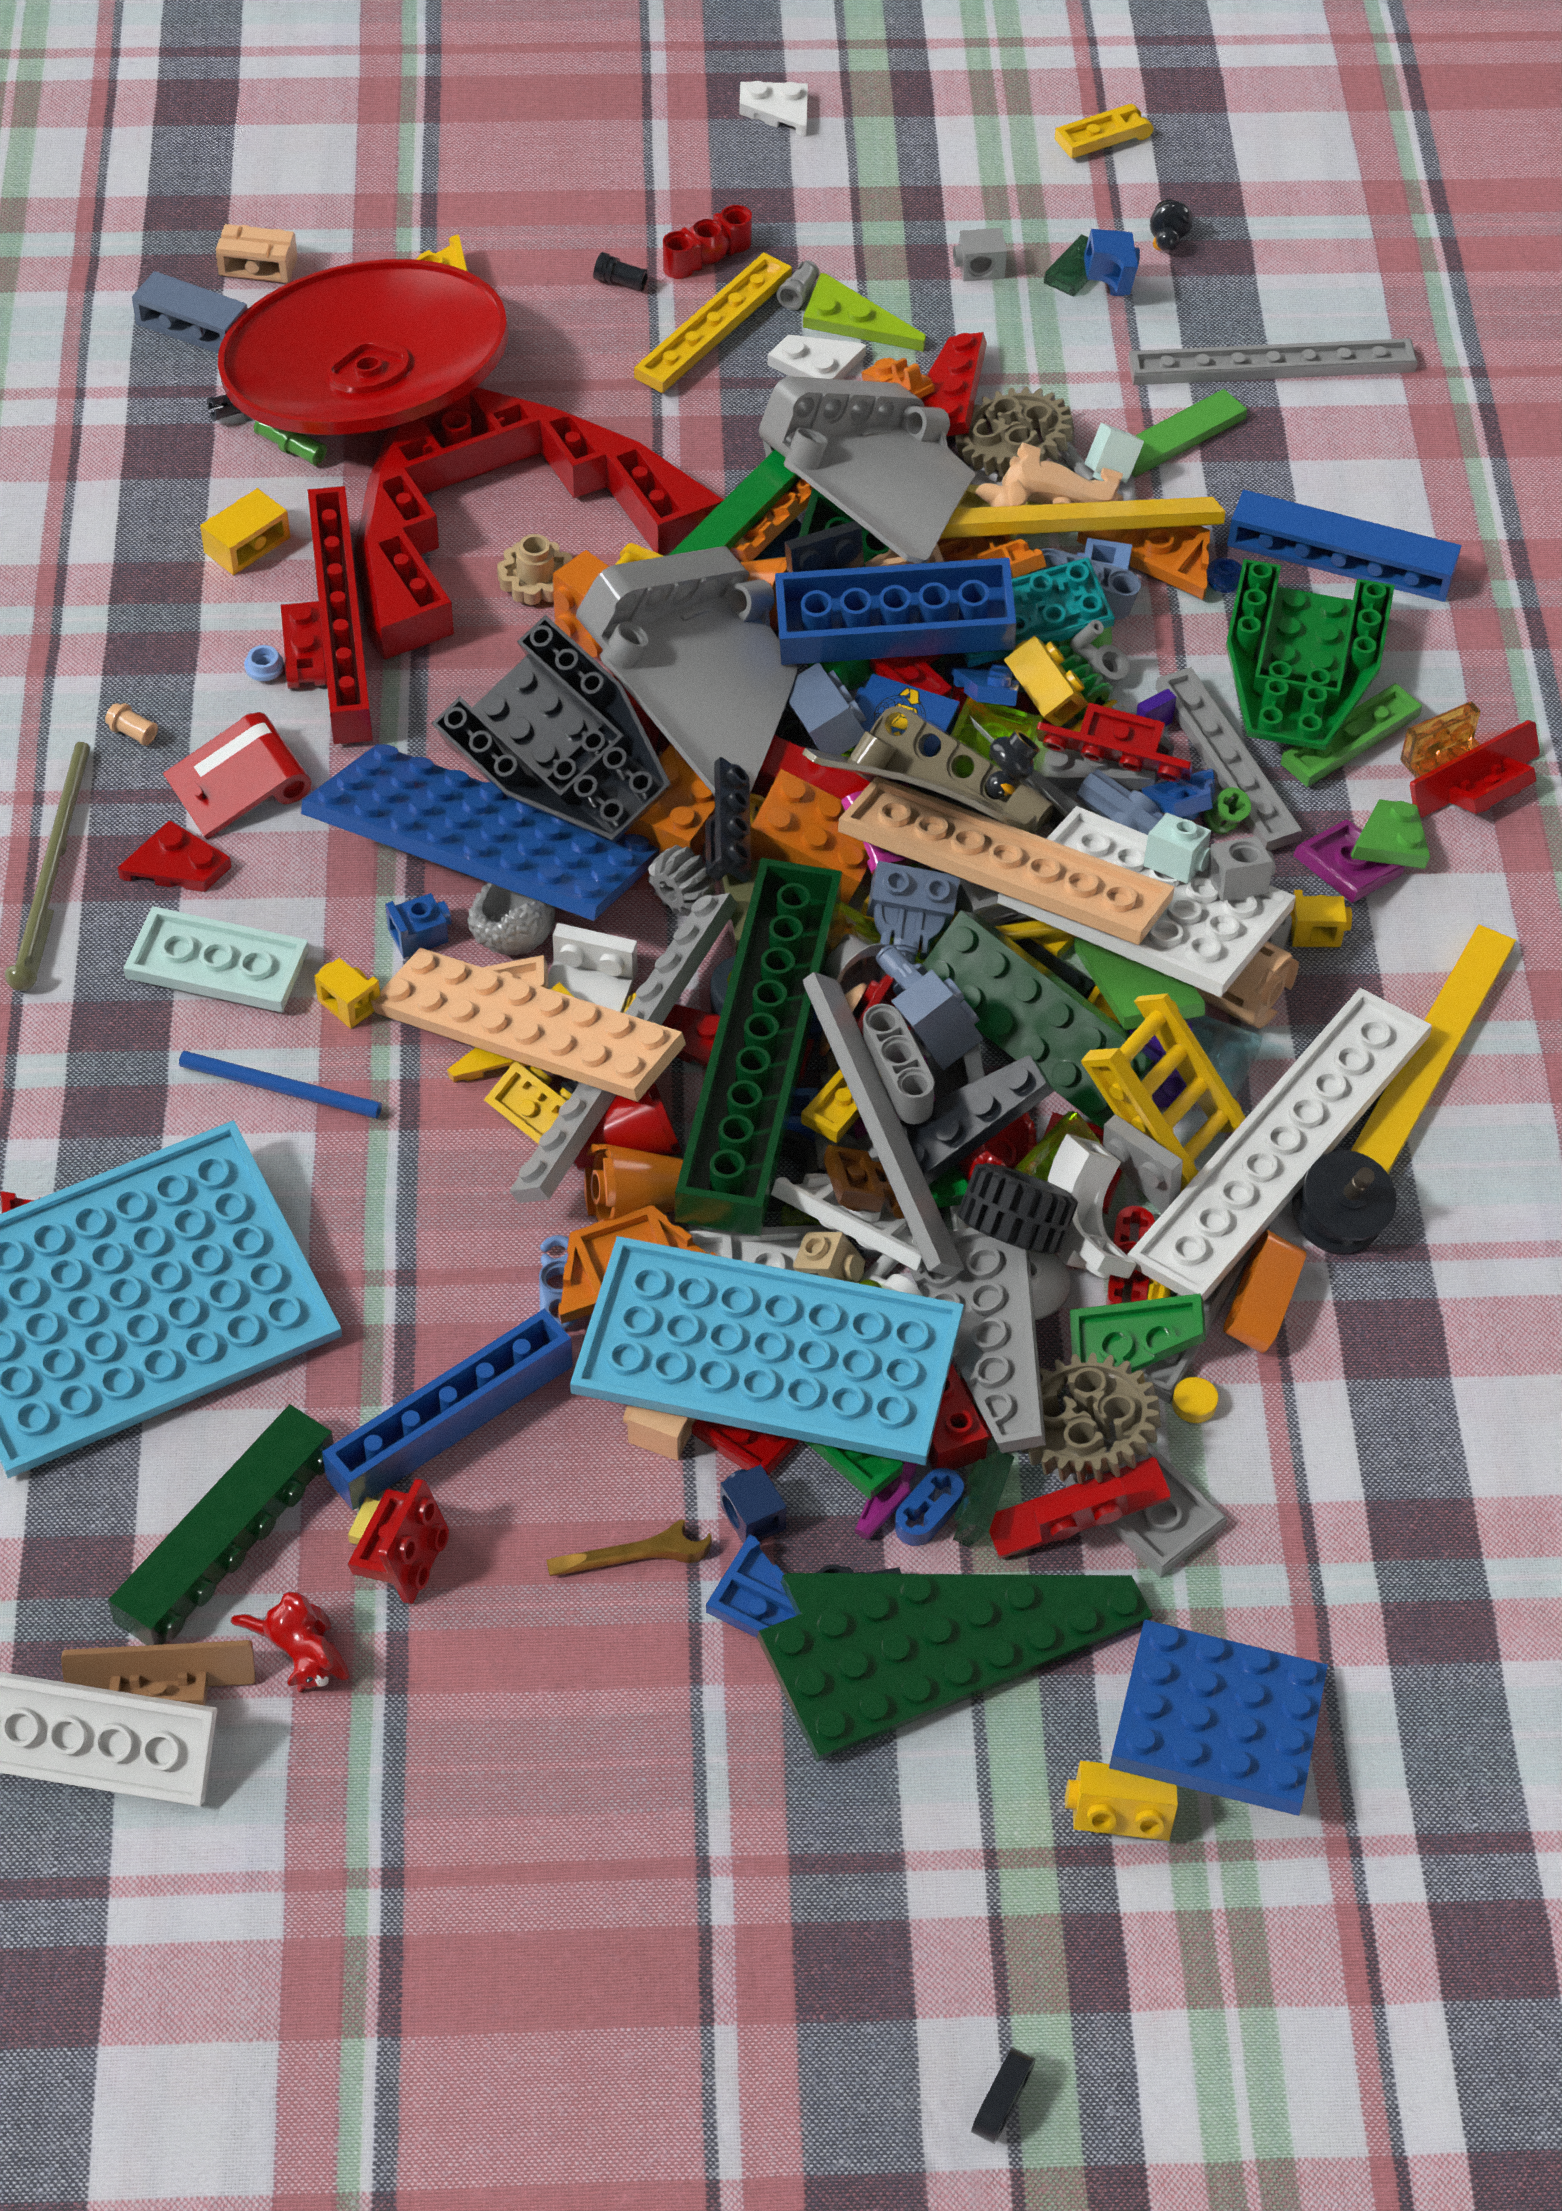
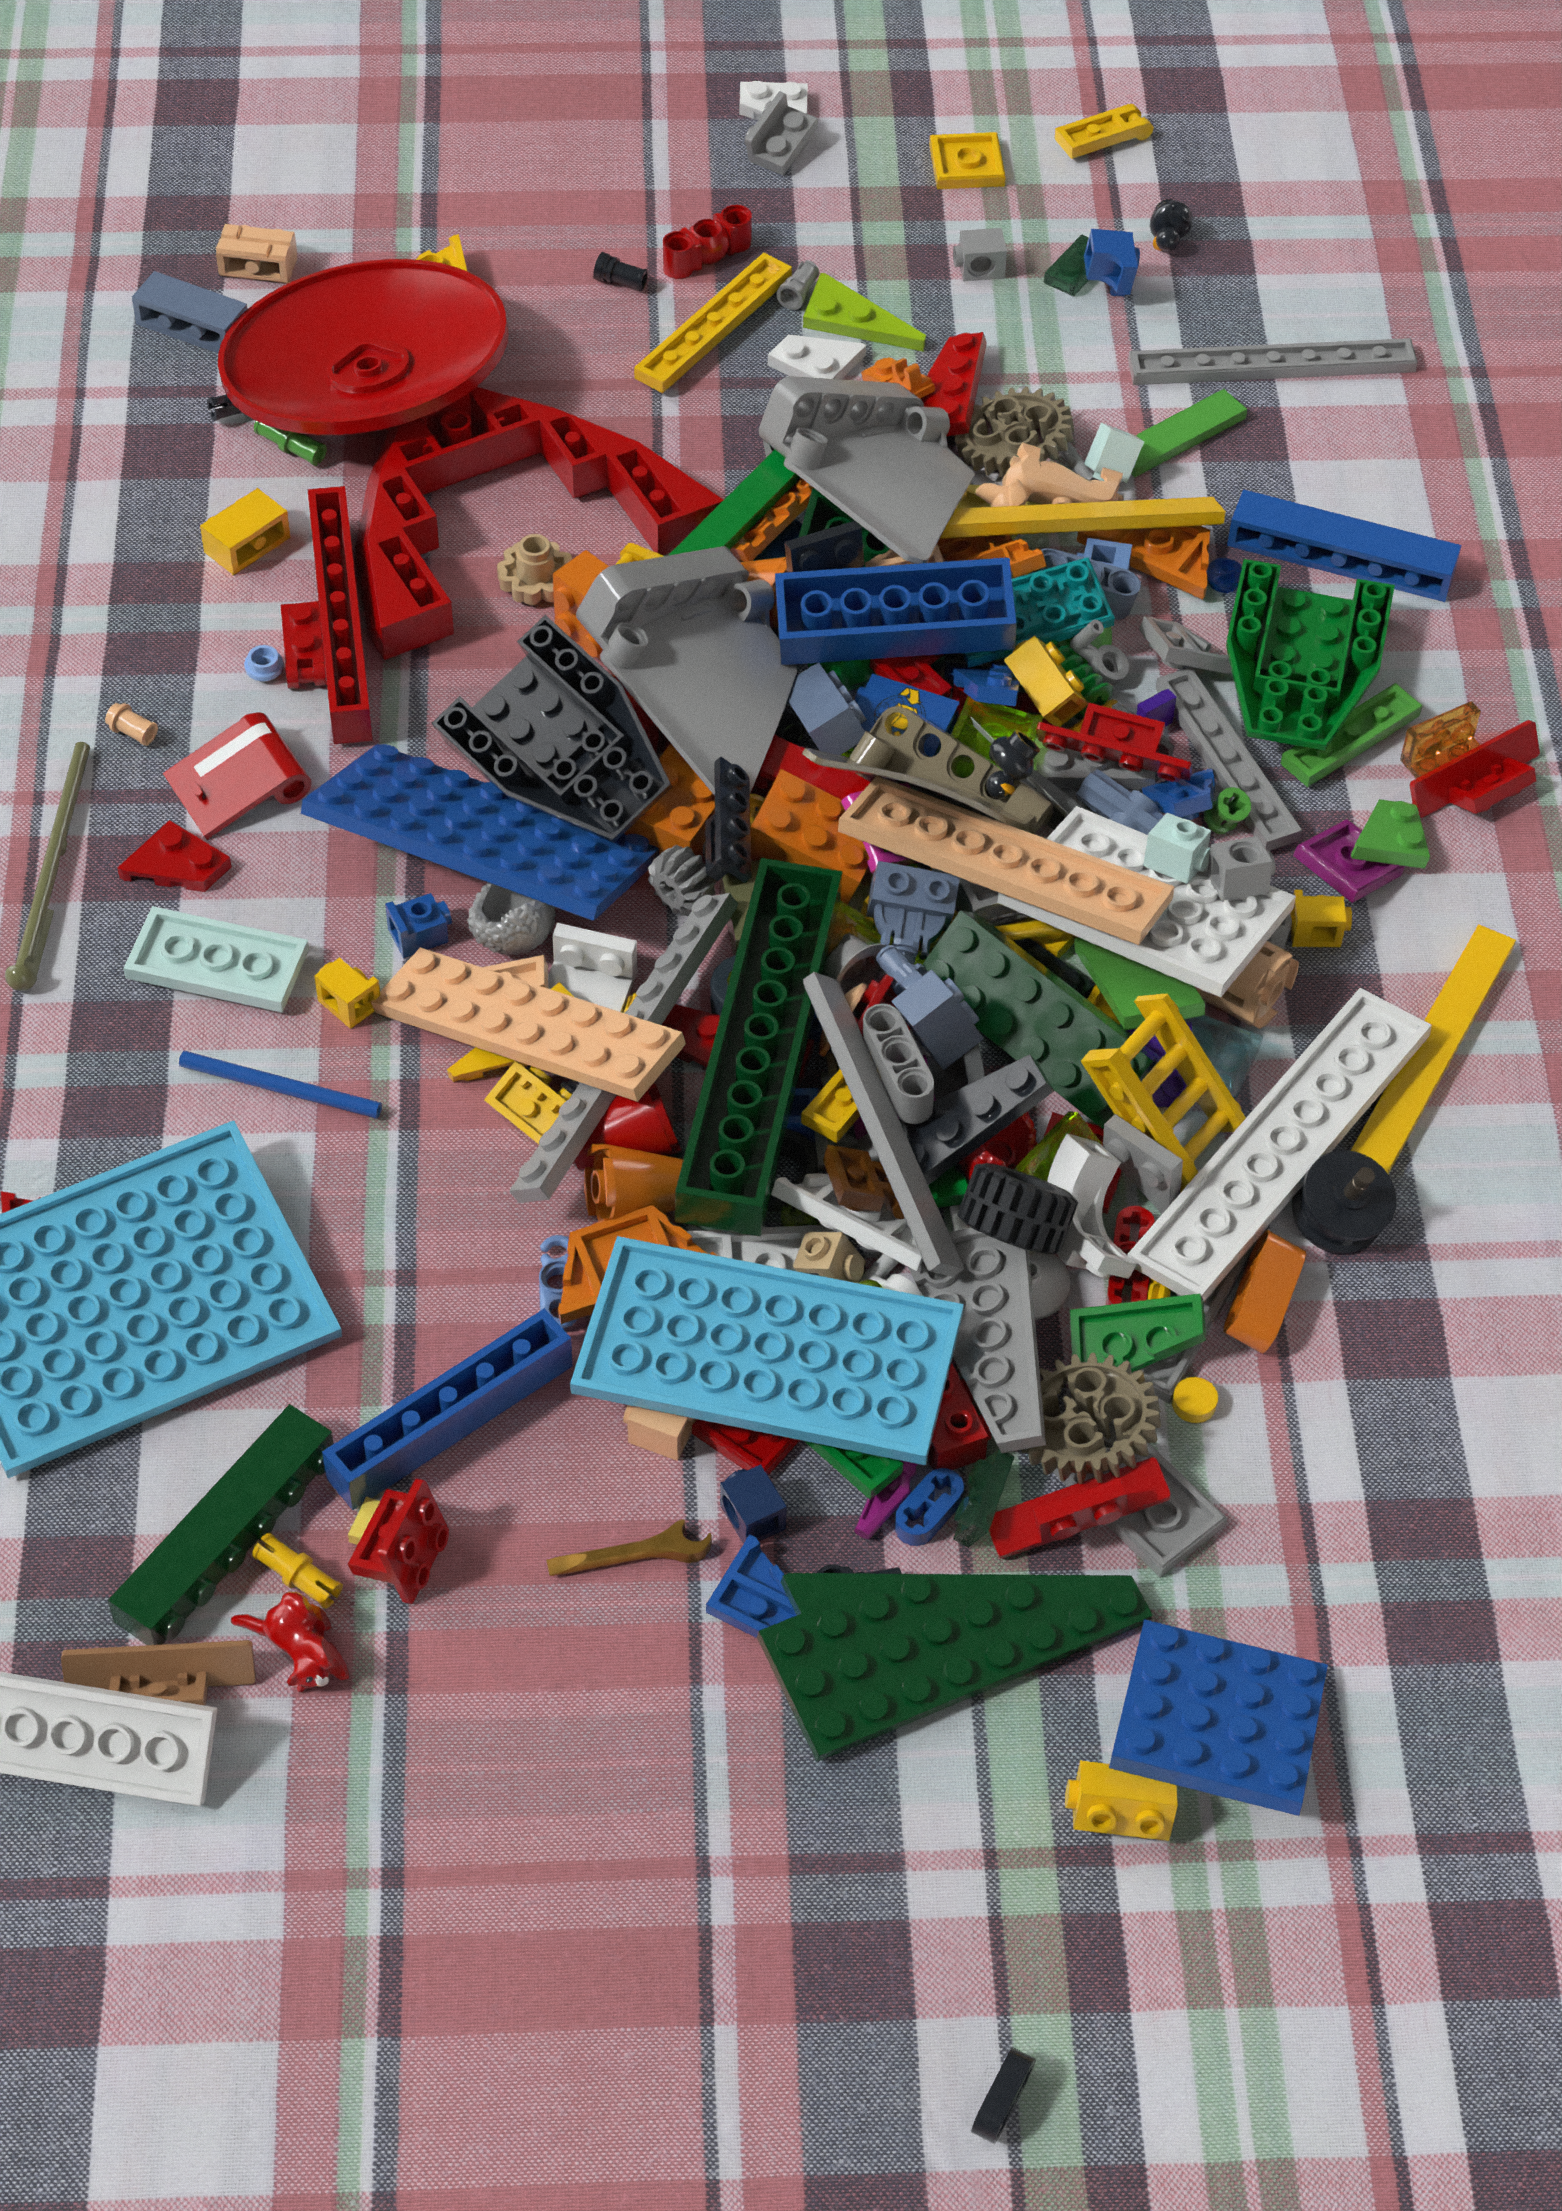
(297, 1570): none -> yellow pin
(779, 135): none -> light grey bracket
(967, 160): none -> yellow tile
(1181, 647): none -> light grey wing

